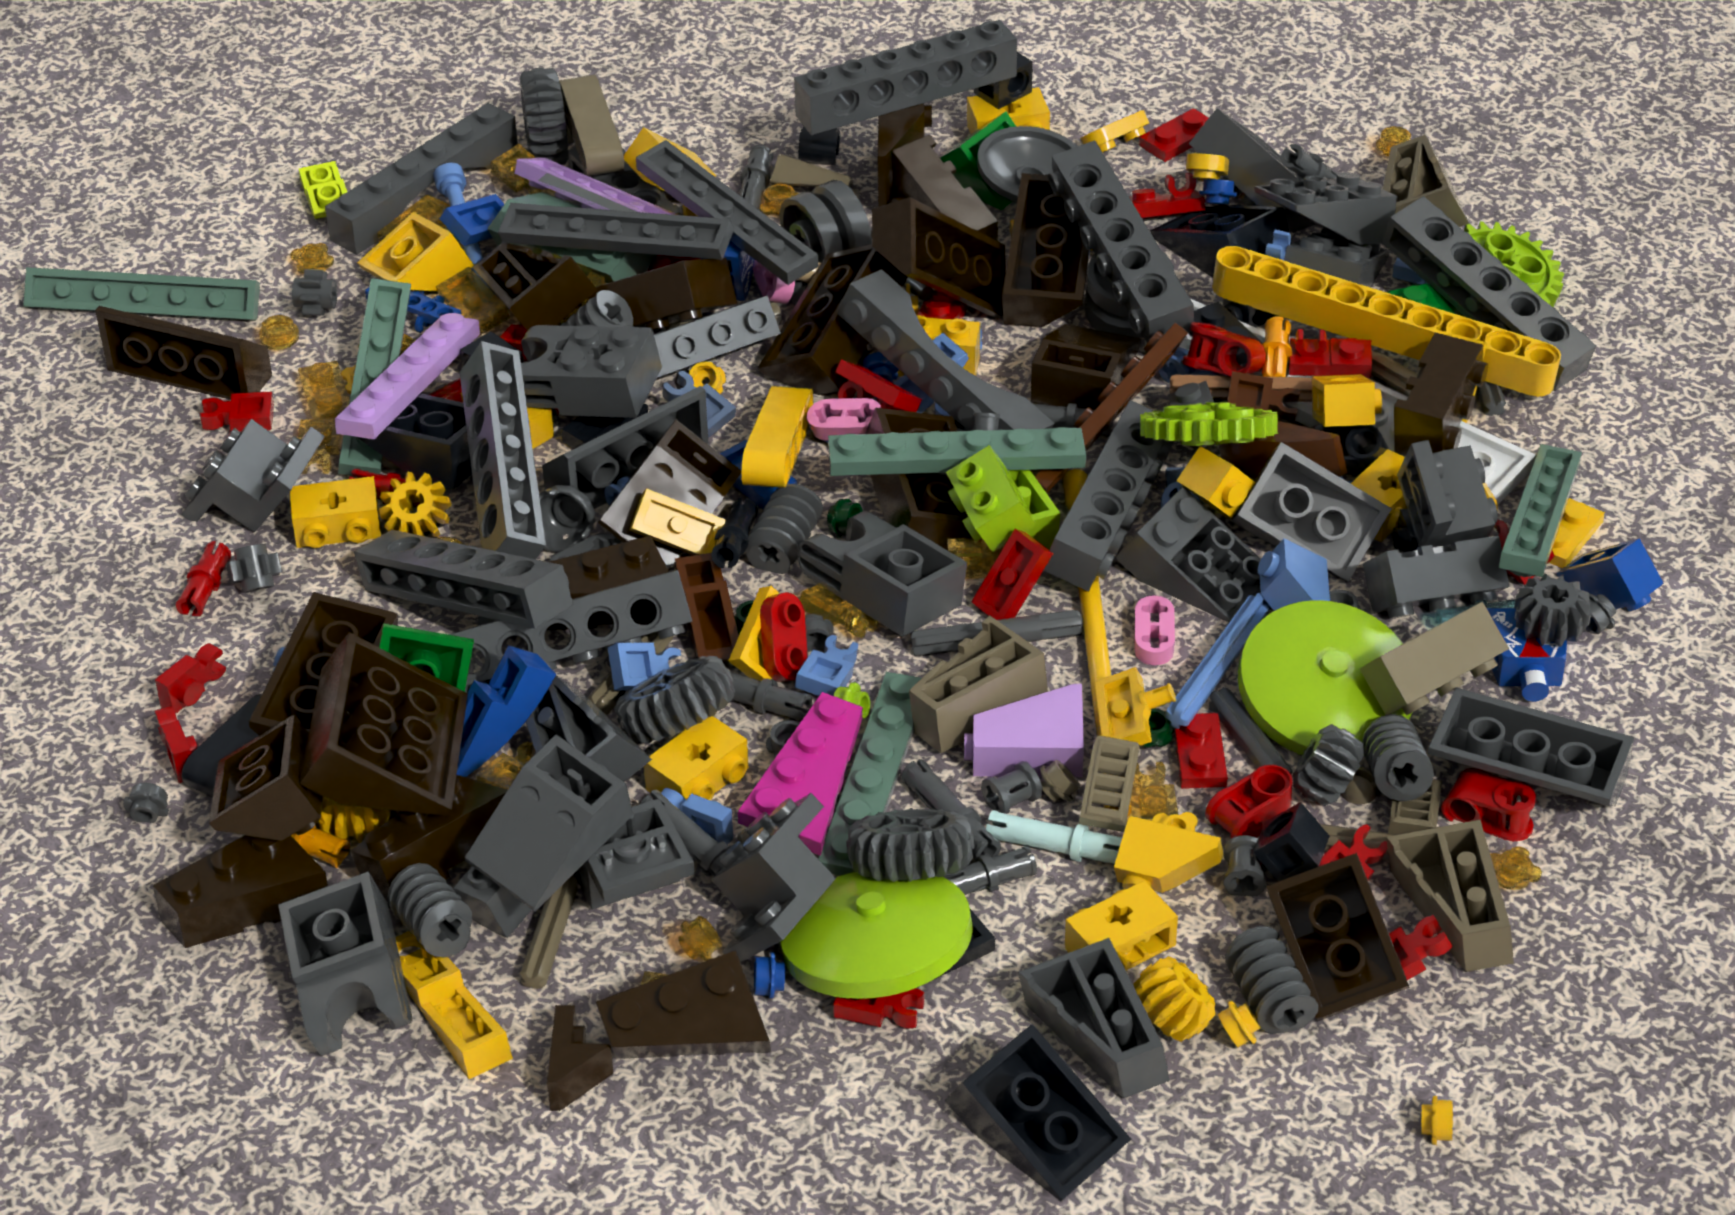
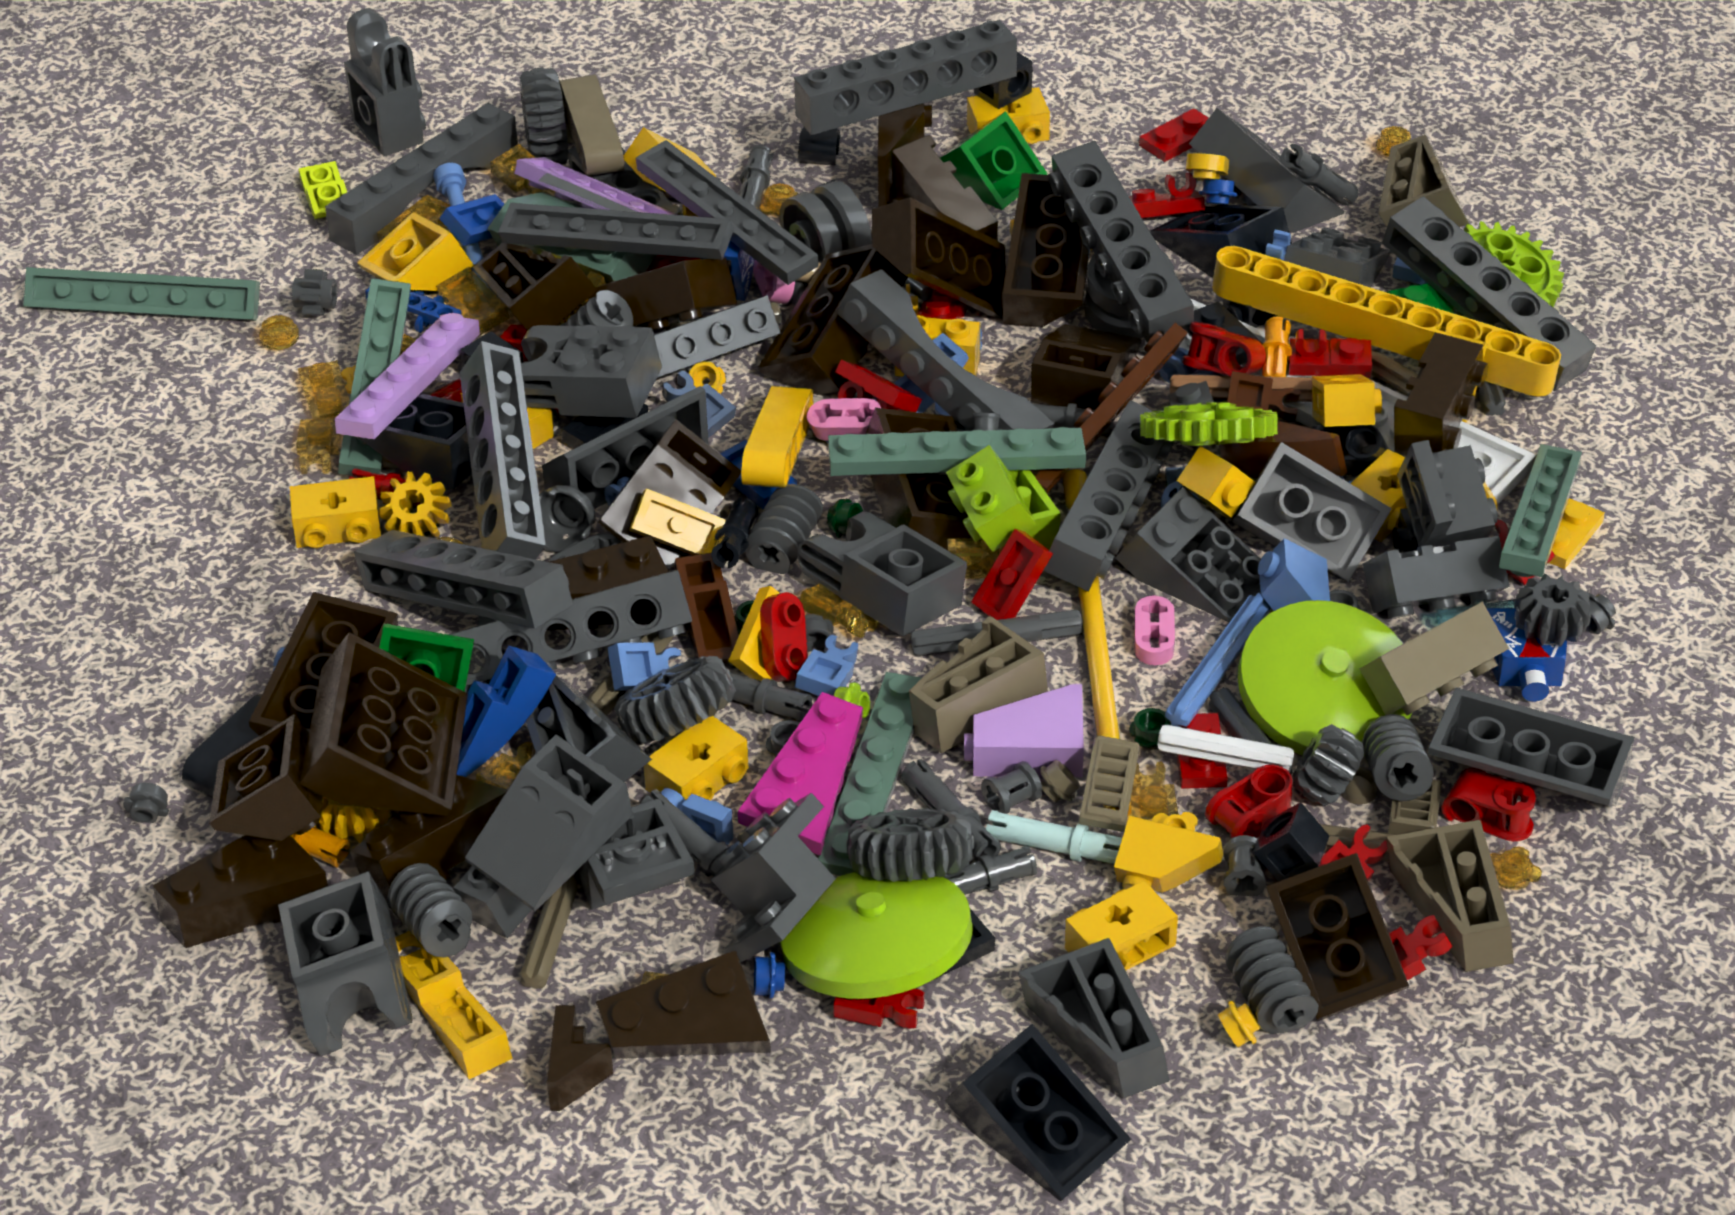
(172, 735): red plate -> none
(181, 354): dark brown slope -> none
(185, 680): red plate -> none
(203, 579): red pin -> none
(238, 411): red plate -> none
(250, 474): dark grey bracket -> none
(254, 567): dark grey gear -> none
(312, 257): clear yellow plate -> none
(382, 85): none -> dark grey brick
(699, 939): clear yellow plate -> none
(800, 173): dark tan slope -> none
(880, 365): blue plate -> none
(1017, 151): dark grey dish -> none
(1126, 707): yellow plate -> none
(1128, 127): yellow plate -> none
(1175, 998): yellow gear -> none
(1223, 748): none -> white axle
(1339, 204): dark grey slope -> none
(1437, 1120): yellow plate -> none
(1618, 572): slope -> none

